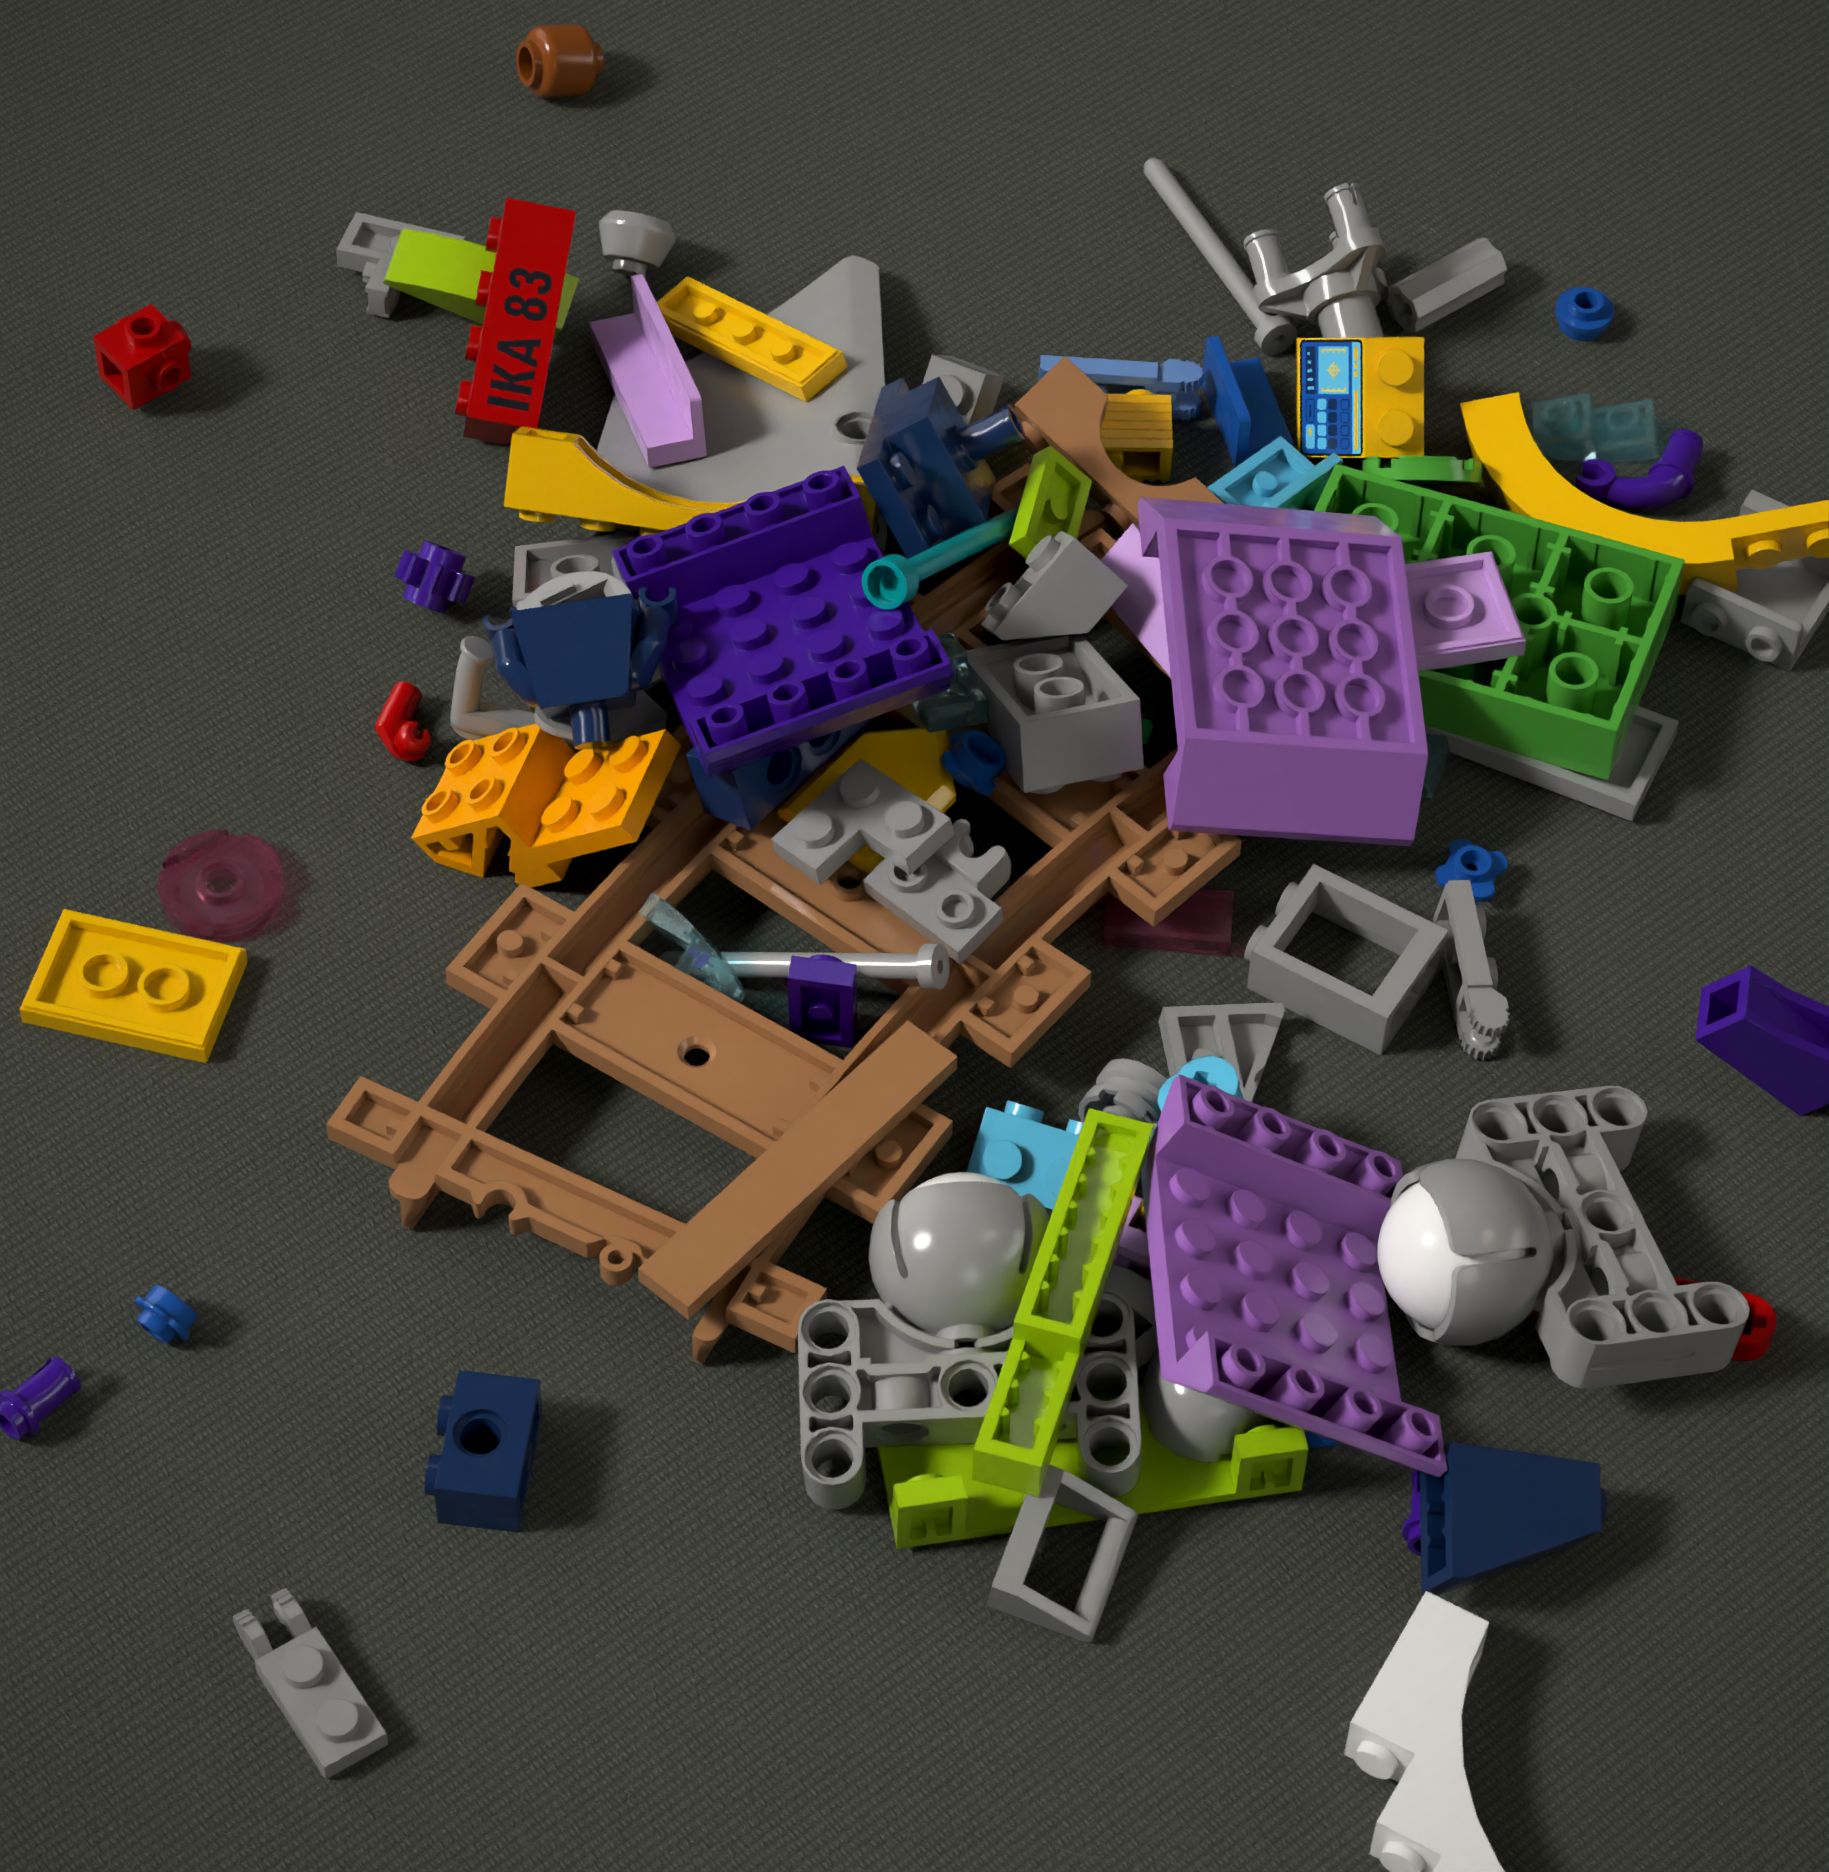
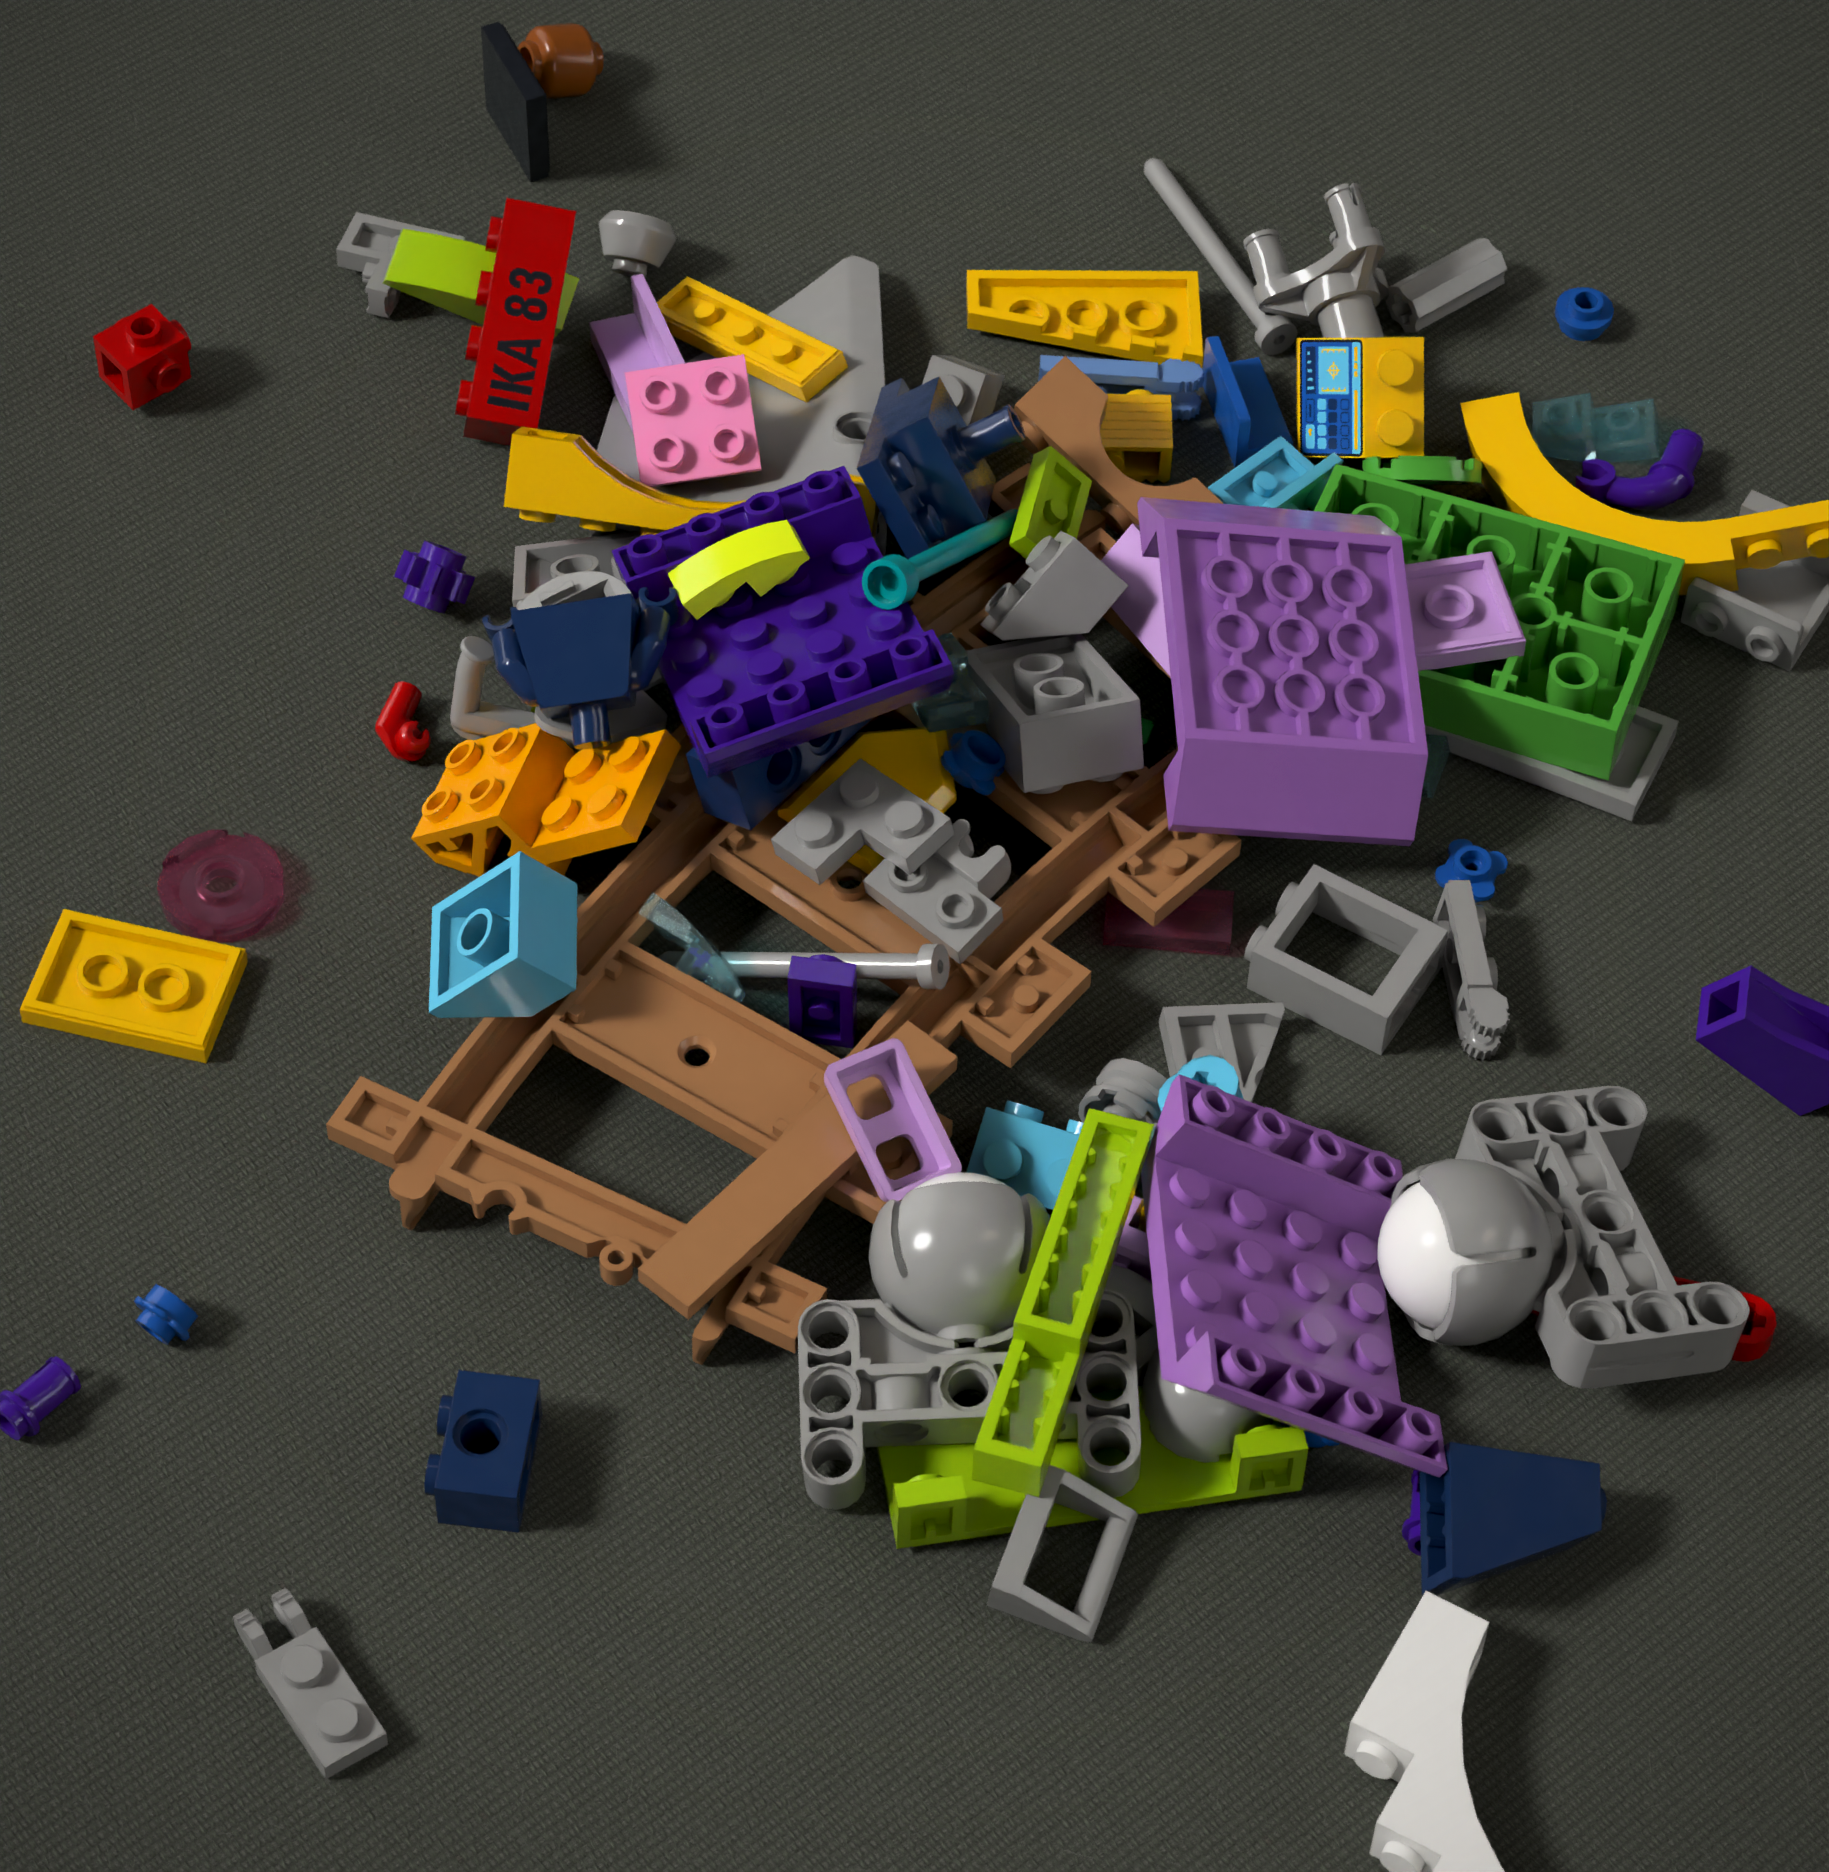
(504, 943): none -> medium azure slope
(515, 101): none -> black tile
(693, 421): none -> bright pink hinge
(758, 556): none -> neon yellow slope
(909, 1117): none -> lavender piece
(1102, 312): none -> yellow wing

